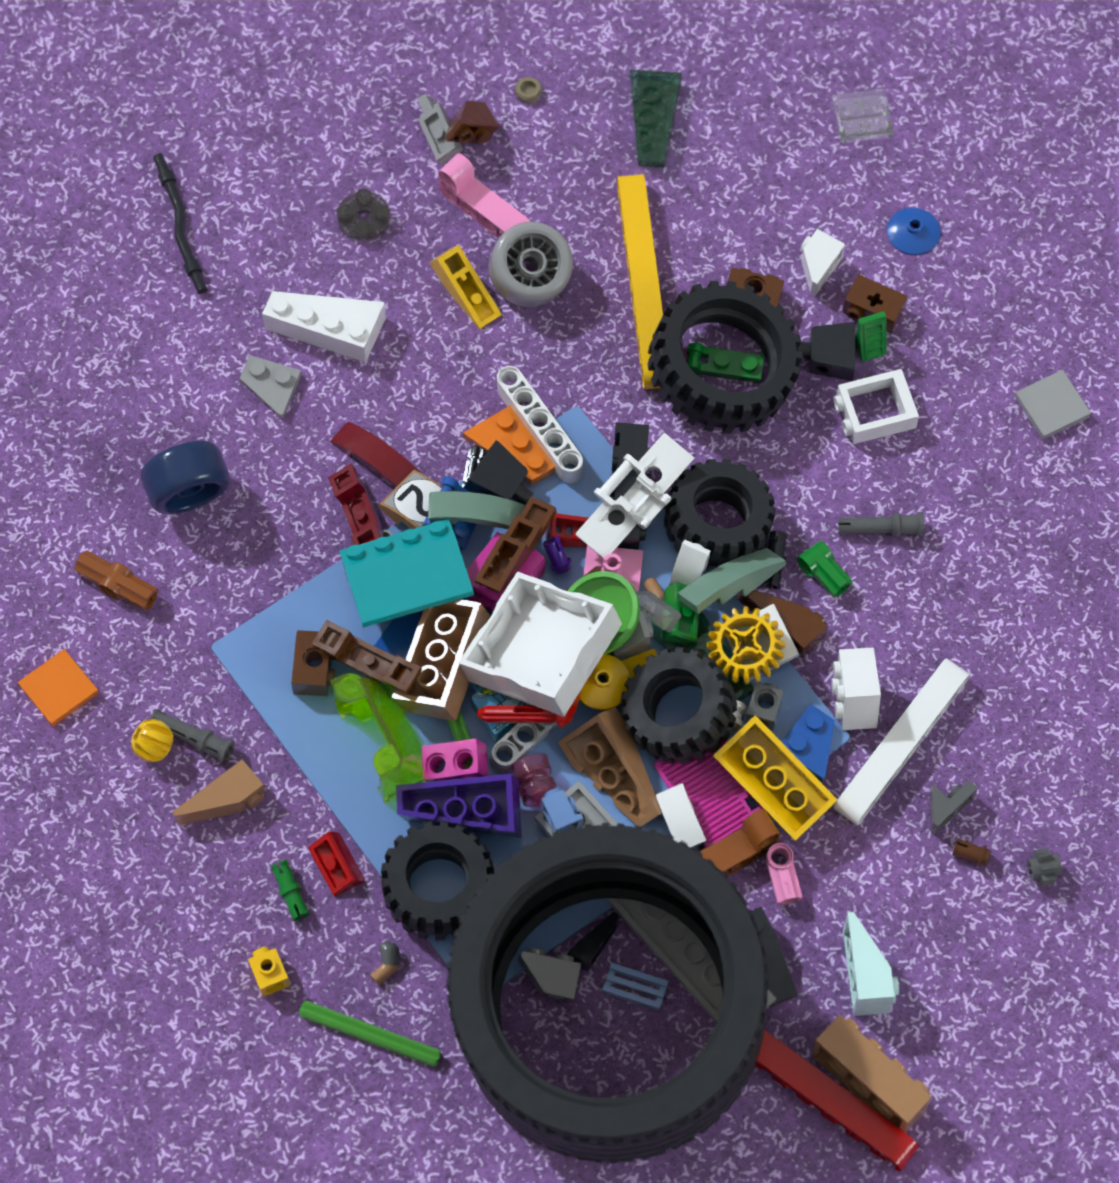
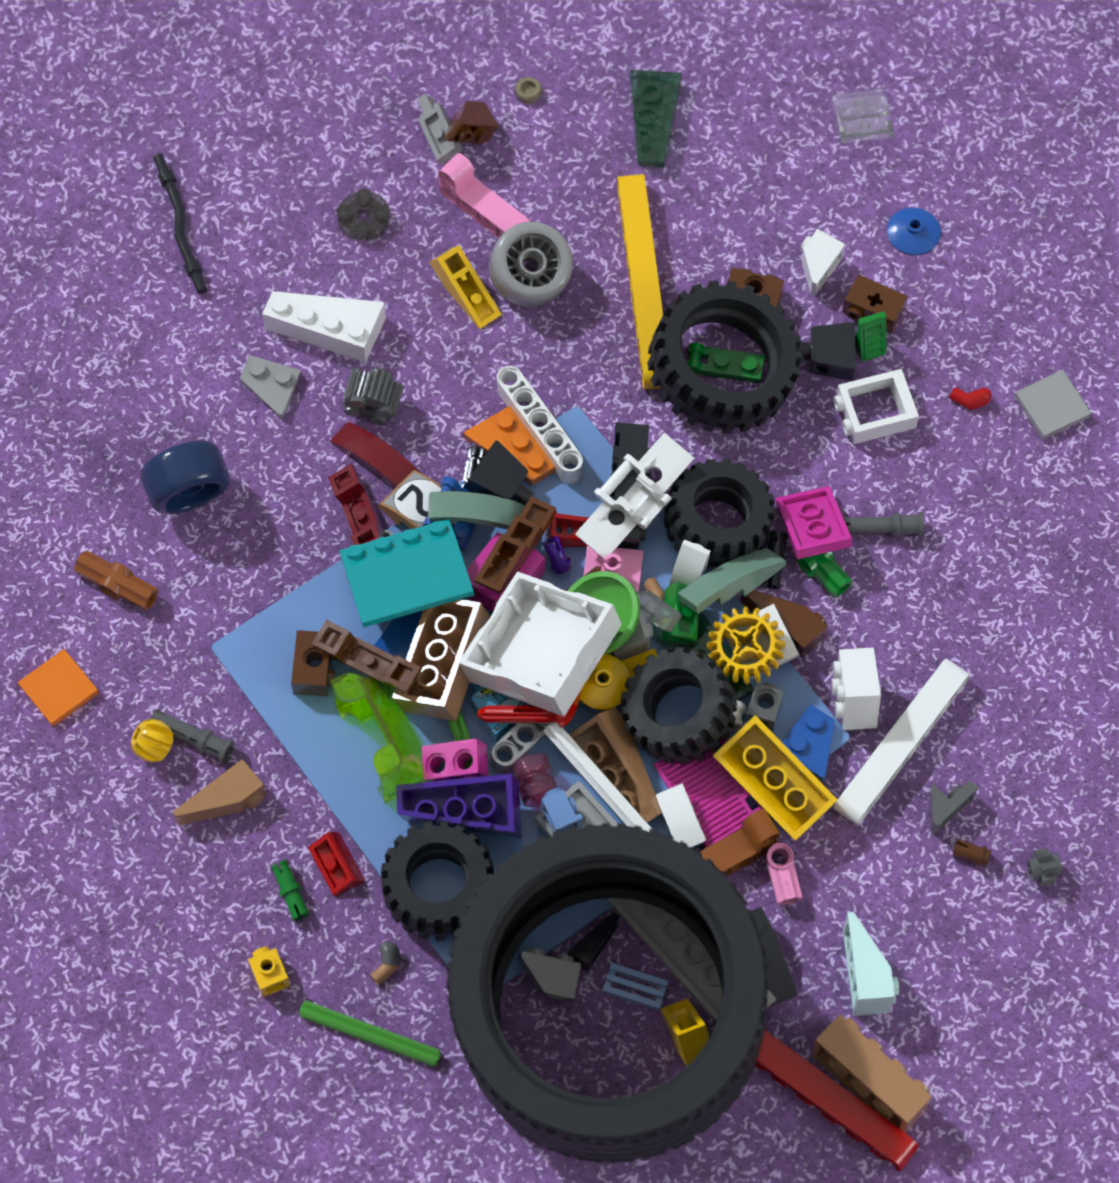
(372, 395): none -> dark grey brick
(595, 776): none -> white axle
(686, 1029): none -> yellow slope
(813, 522): none -> dark pink plate
(973, 399): none -> red arm

